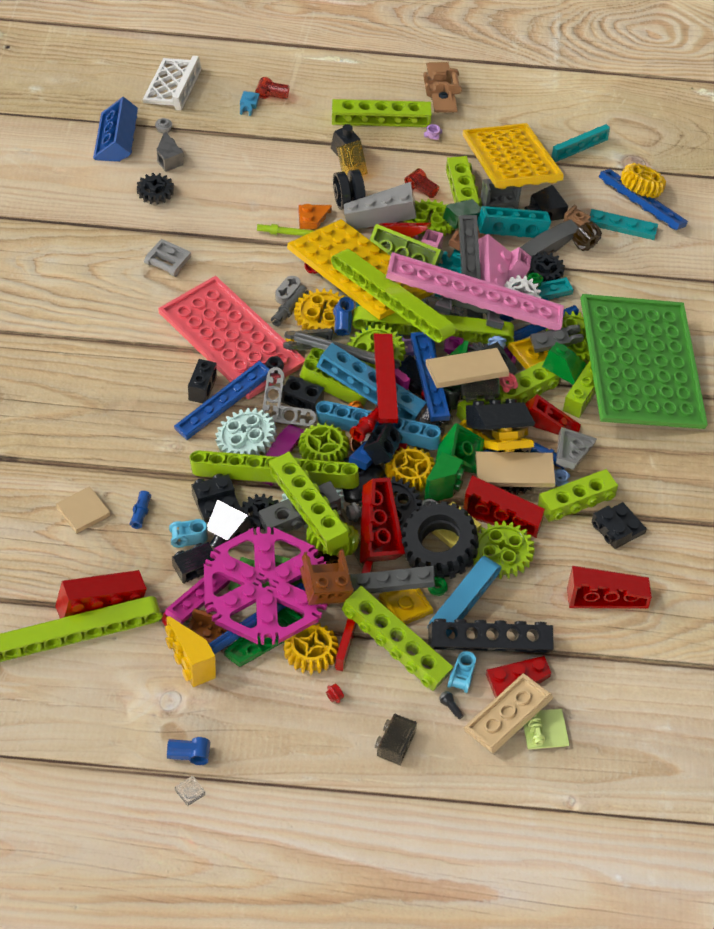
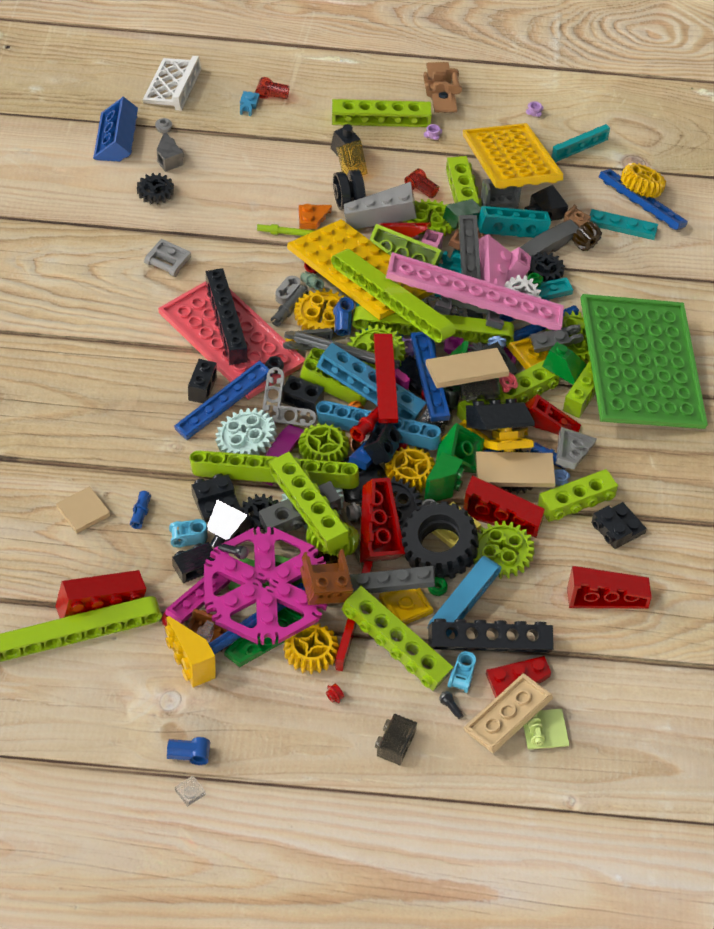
(206, 631): none -> clear plate
(226, 316): none -> black brick
(240, 552): none -> black piece
(312, 280): none -> sand green pin
(534, 109): none -> lavender plate

